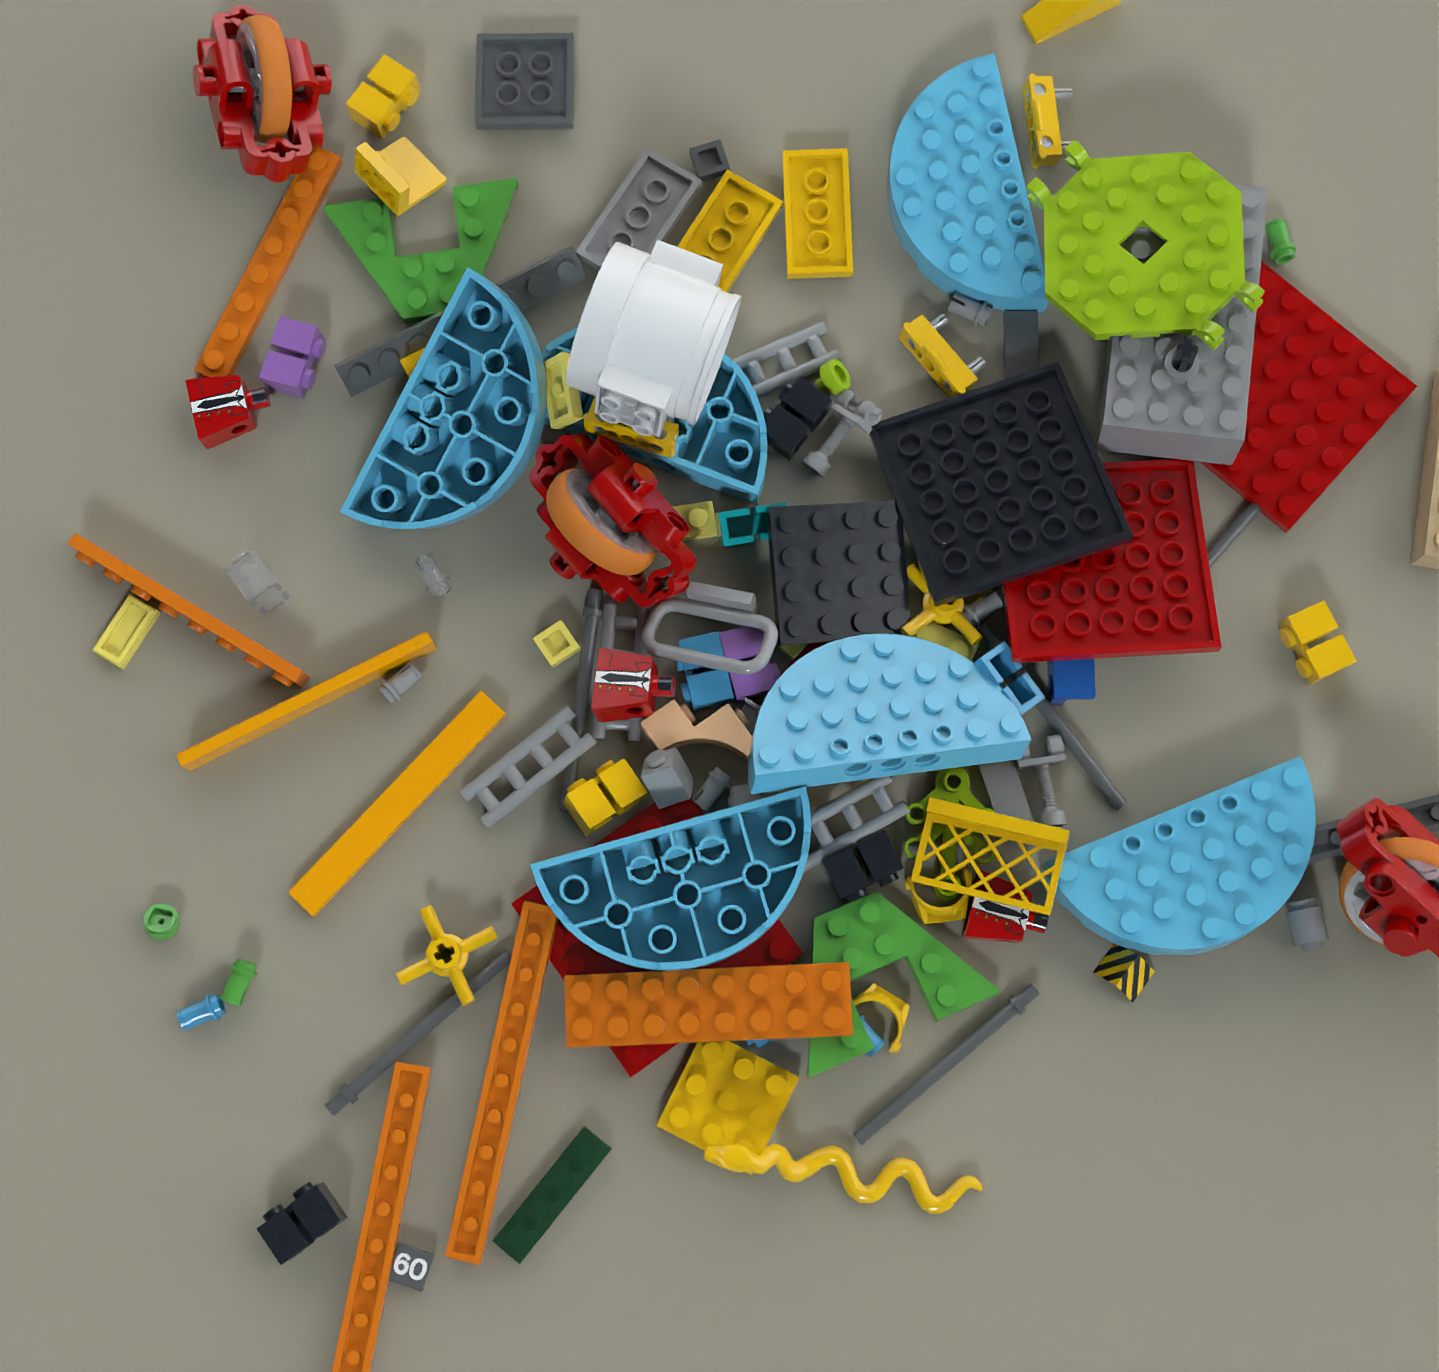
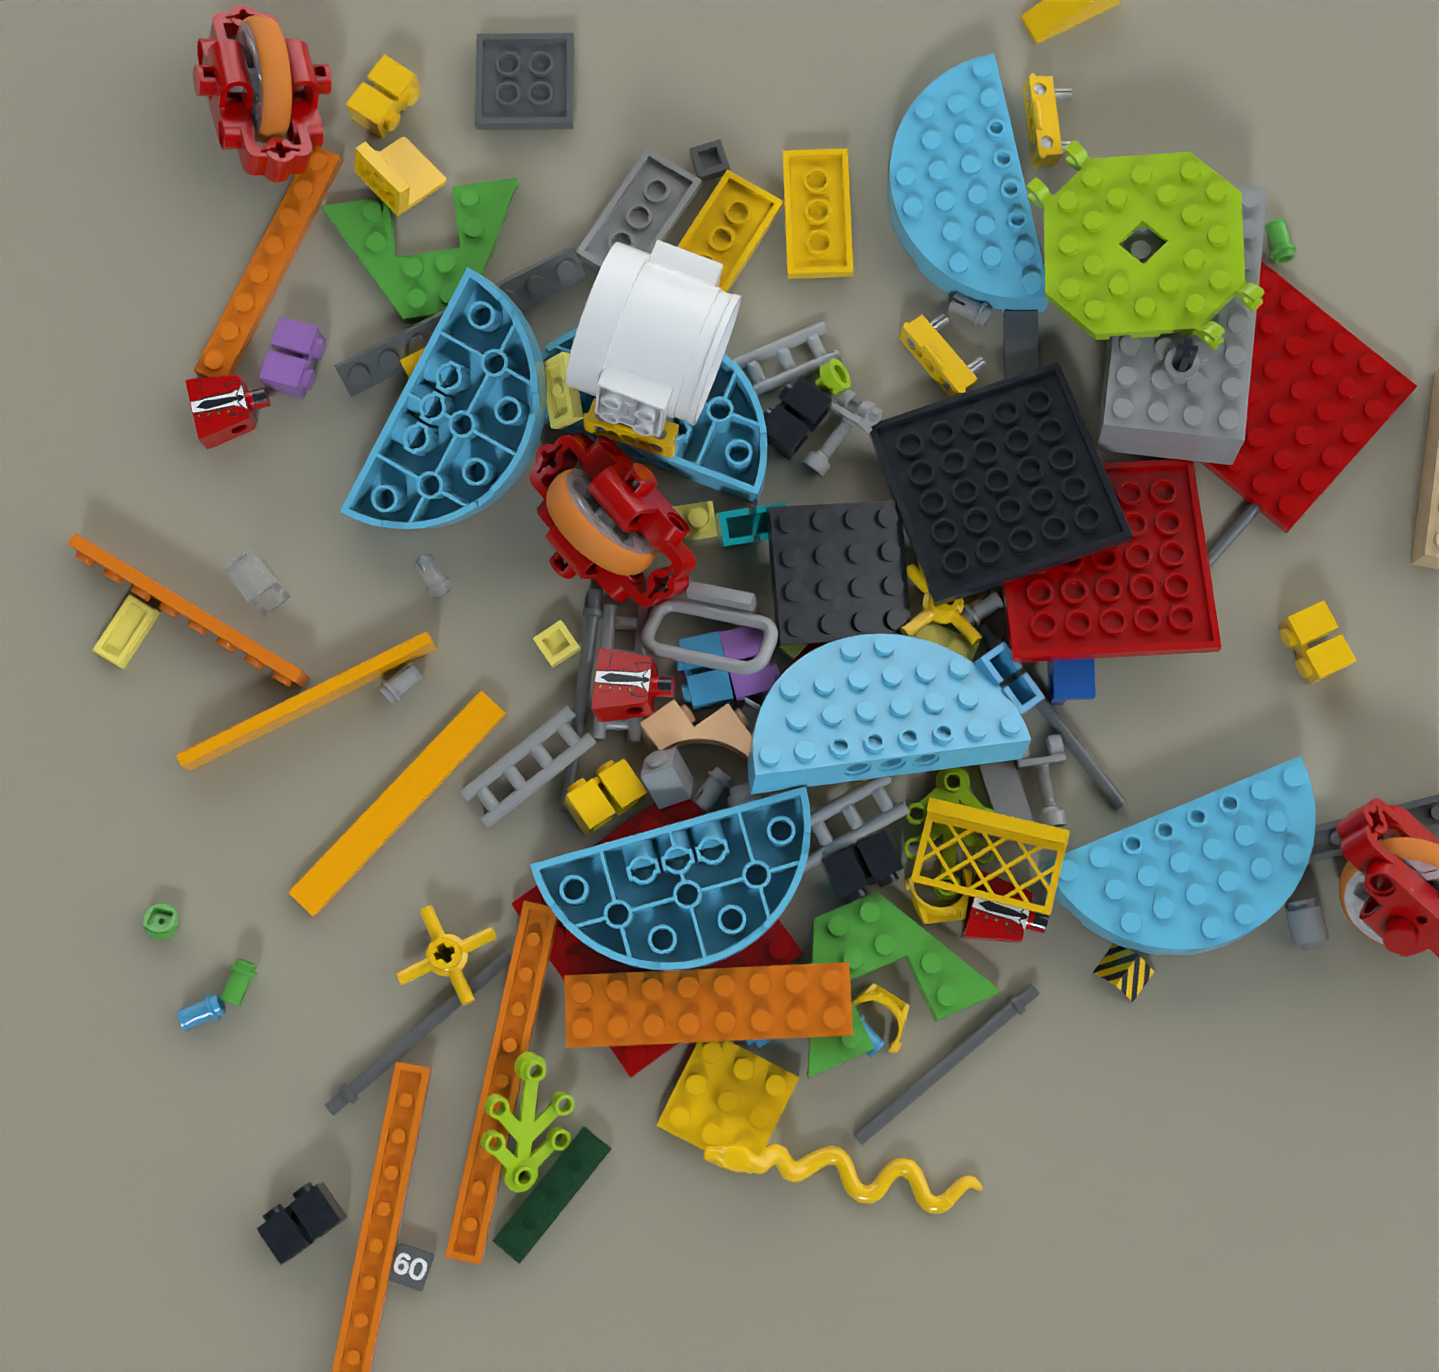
(527, 1127): none -> lime plant

